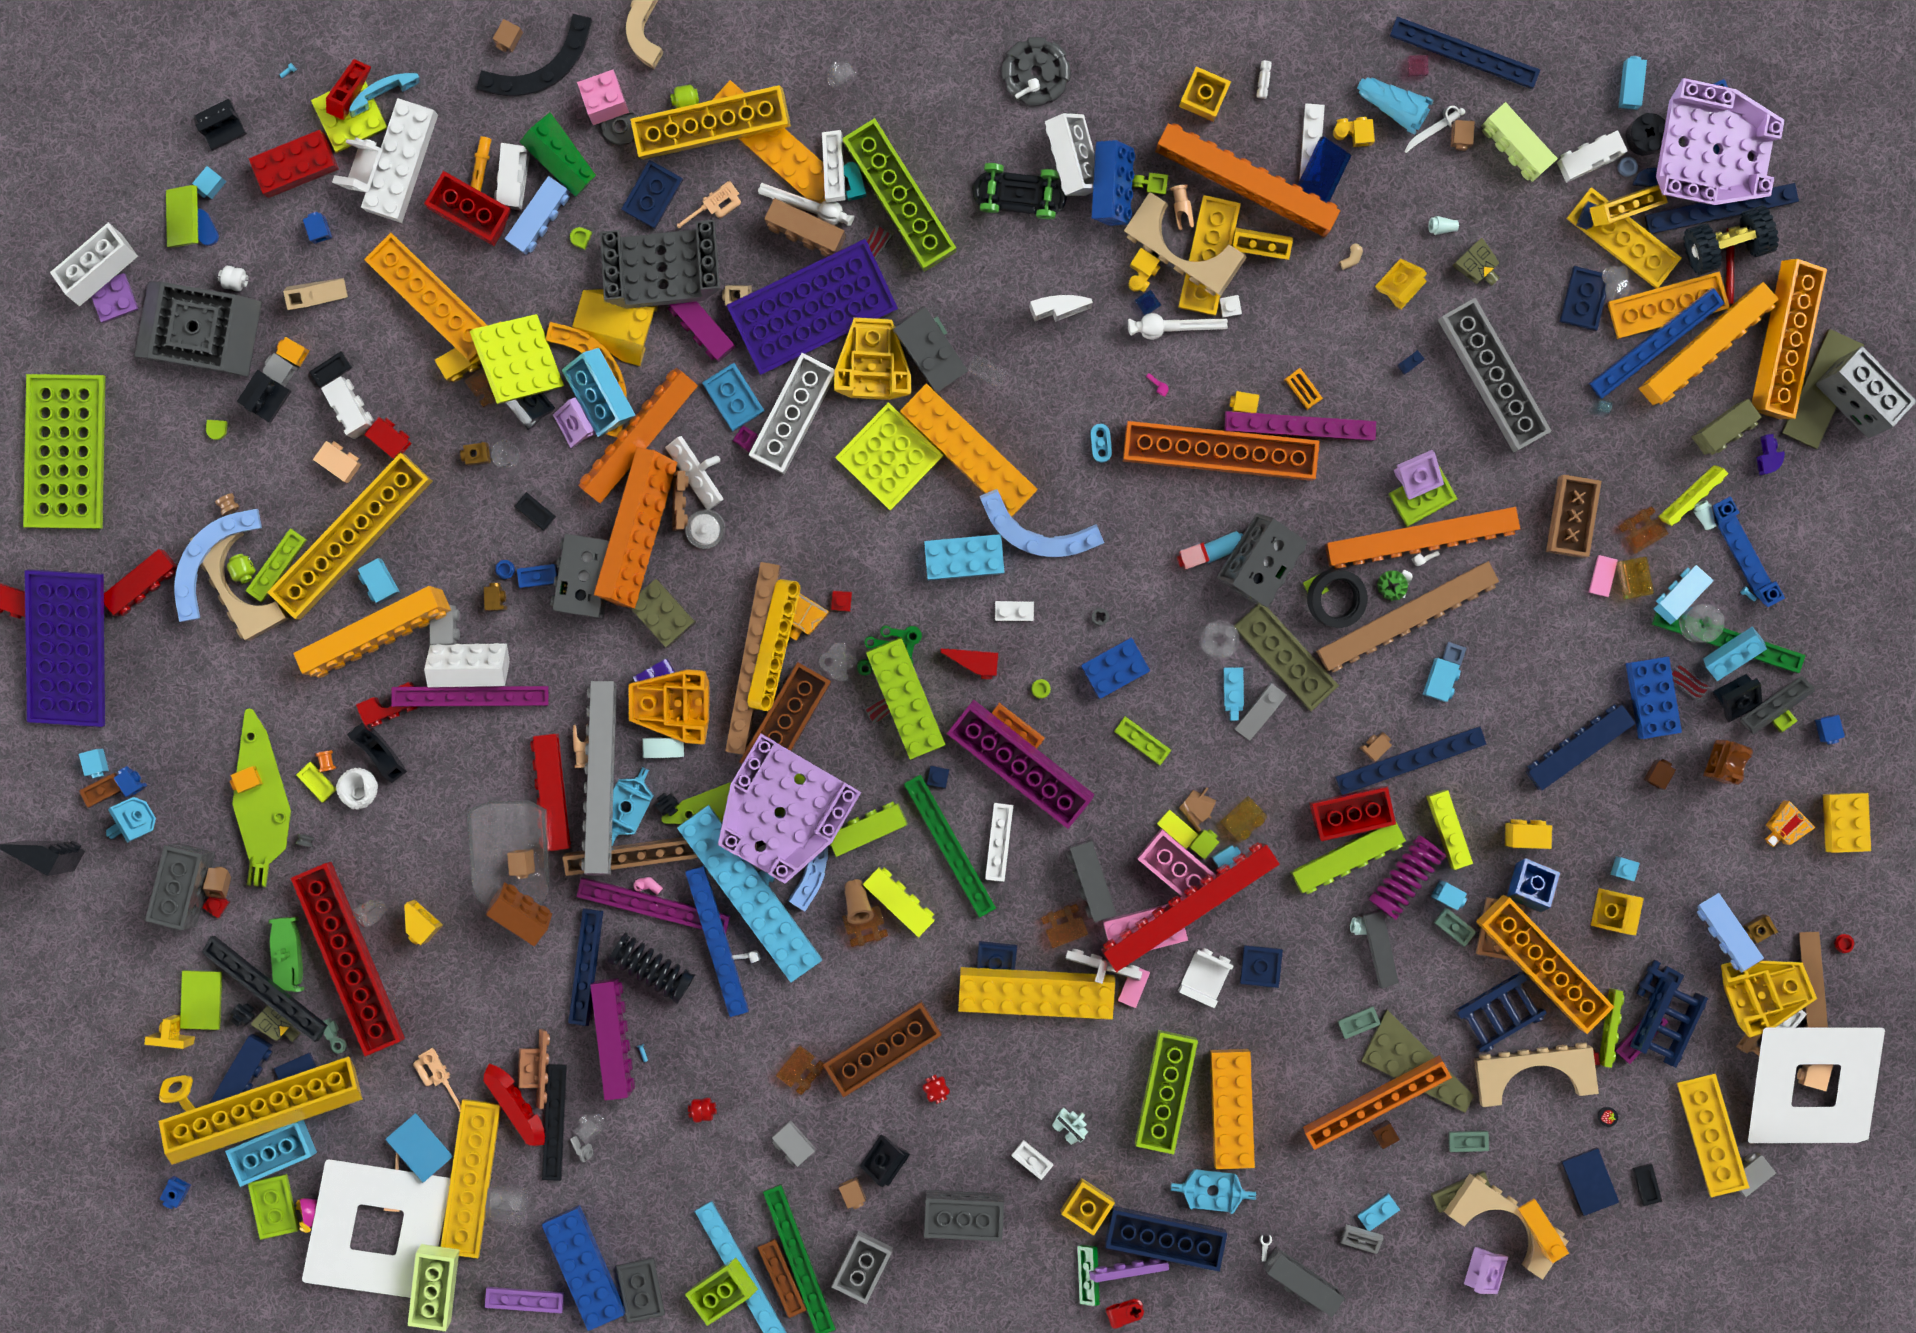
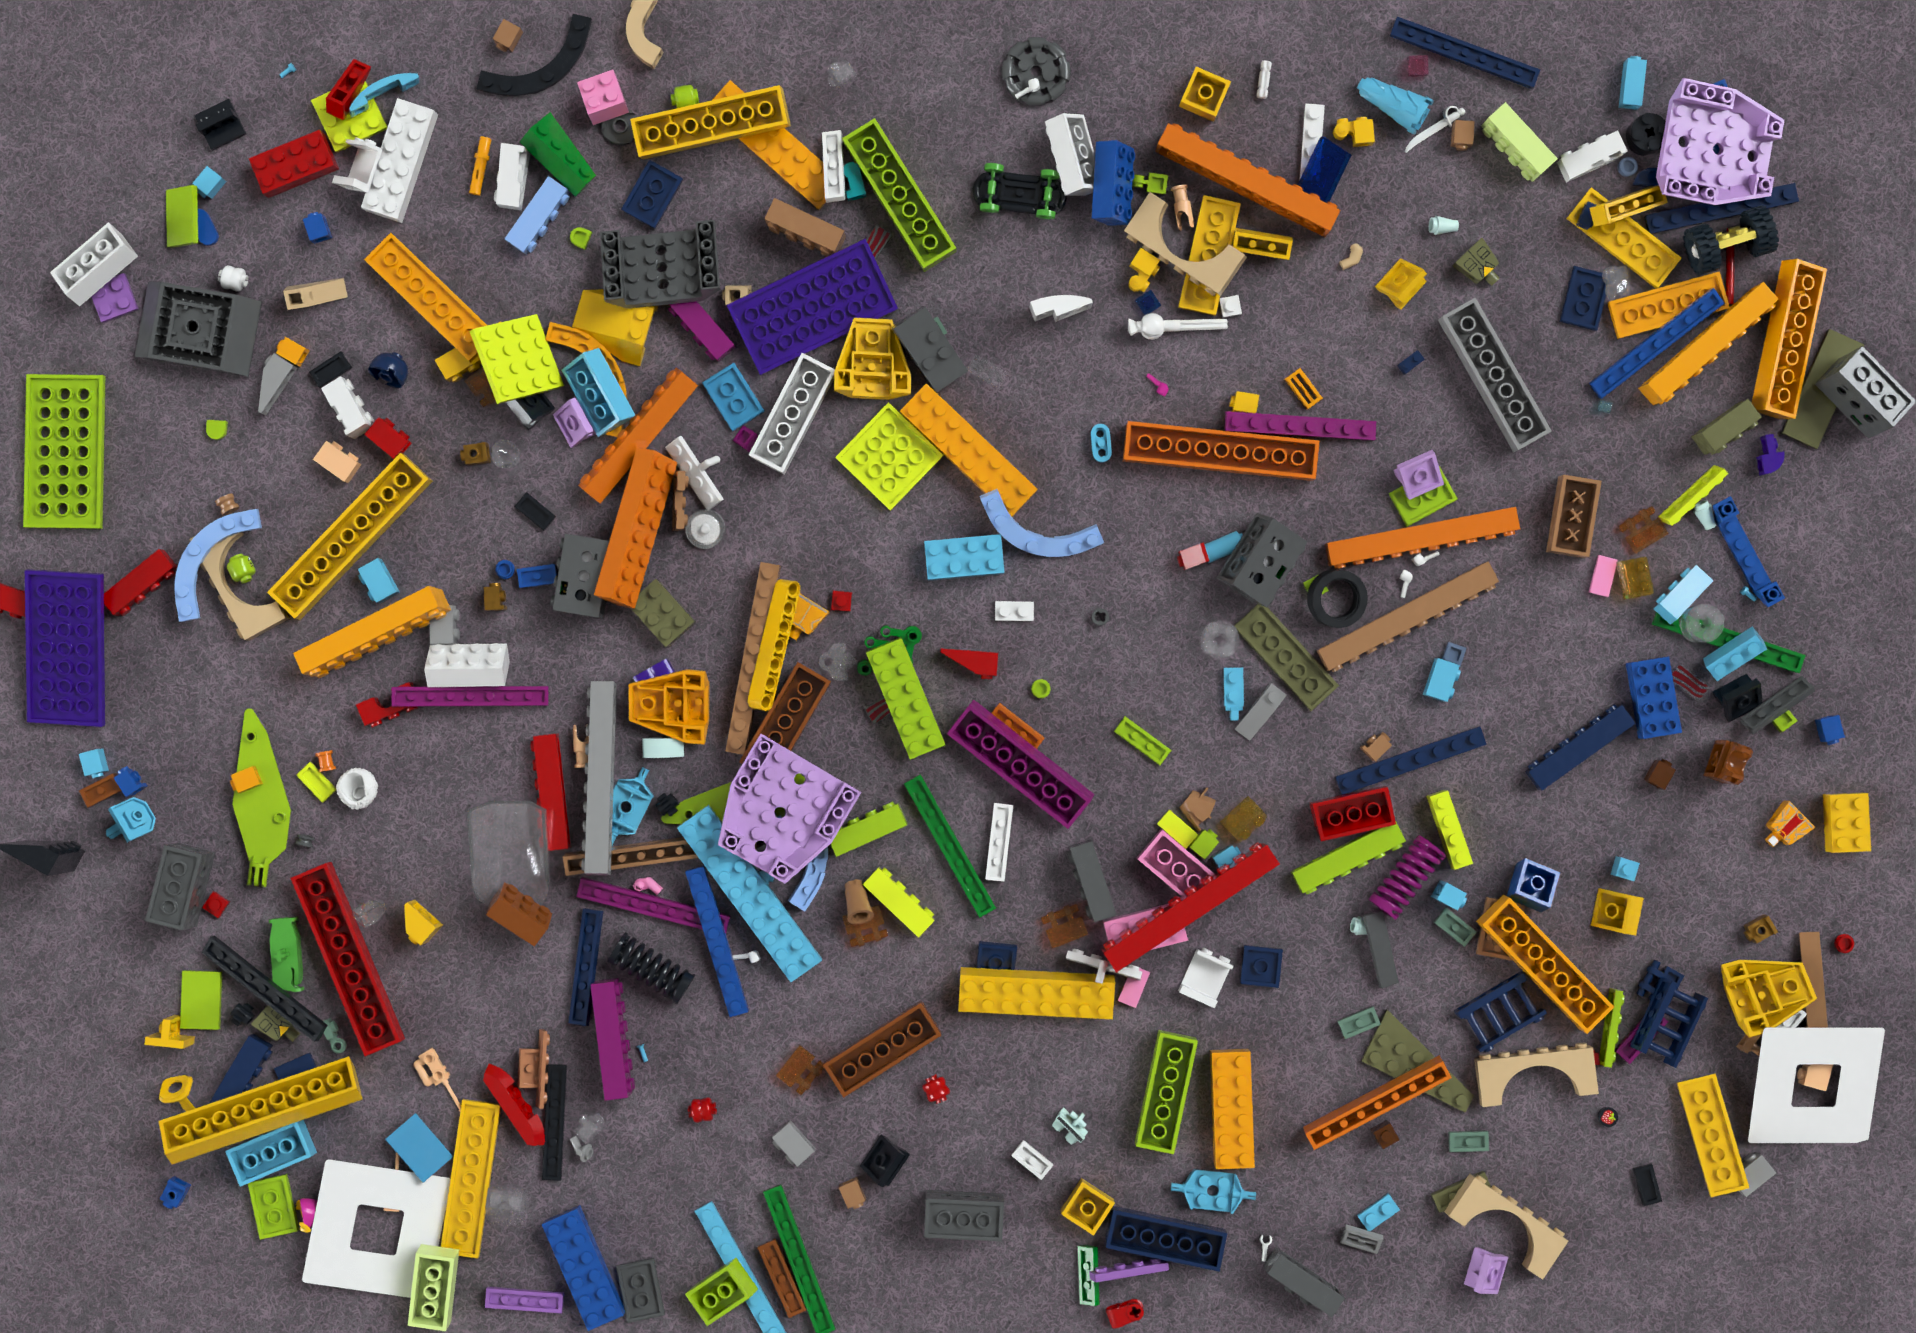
(217, 882): medium nougat brick -> none
(263, 396): black bracket -> none
(276, 565): lime plate -> none
(378, 751): black arch -> none
(389, 368): none -> dark blue cylinder
(468, 208): red slope -> none
(521, 863): medium nougat brick -> none
(714, 199): light nougat piece -> none
(828, 212): white piece -> none
(862, 1267): light grey brick -> none
(938, 776): dark blue plate -> none
(1115, 668): blue brick -> none
(1394, 577): bright green gear -> none
(1528, 835): yellow brick -> none
(1543, 1231): light orange slope -> none
(1590, 1181): dark blue tile -> none
(1729, 932): light blue brick -> none

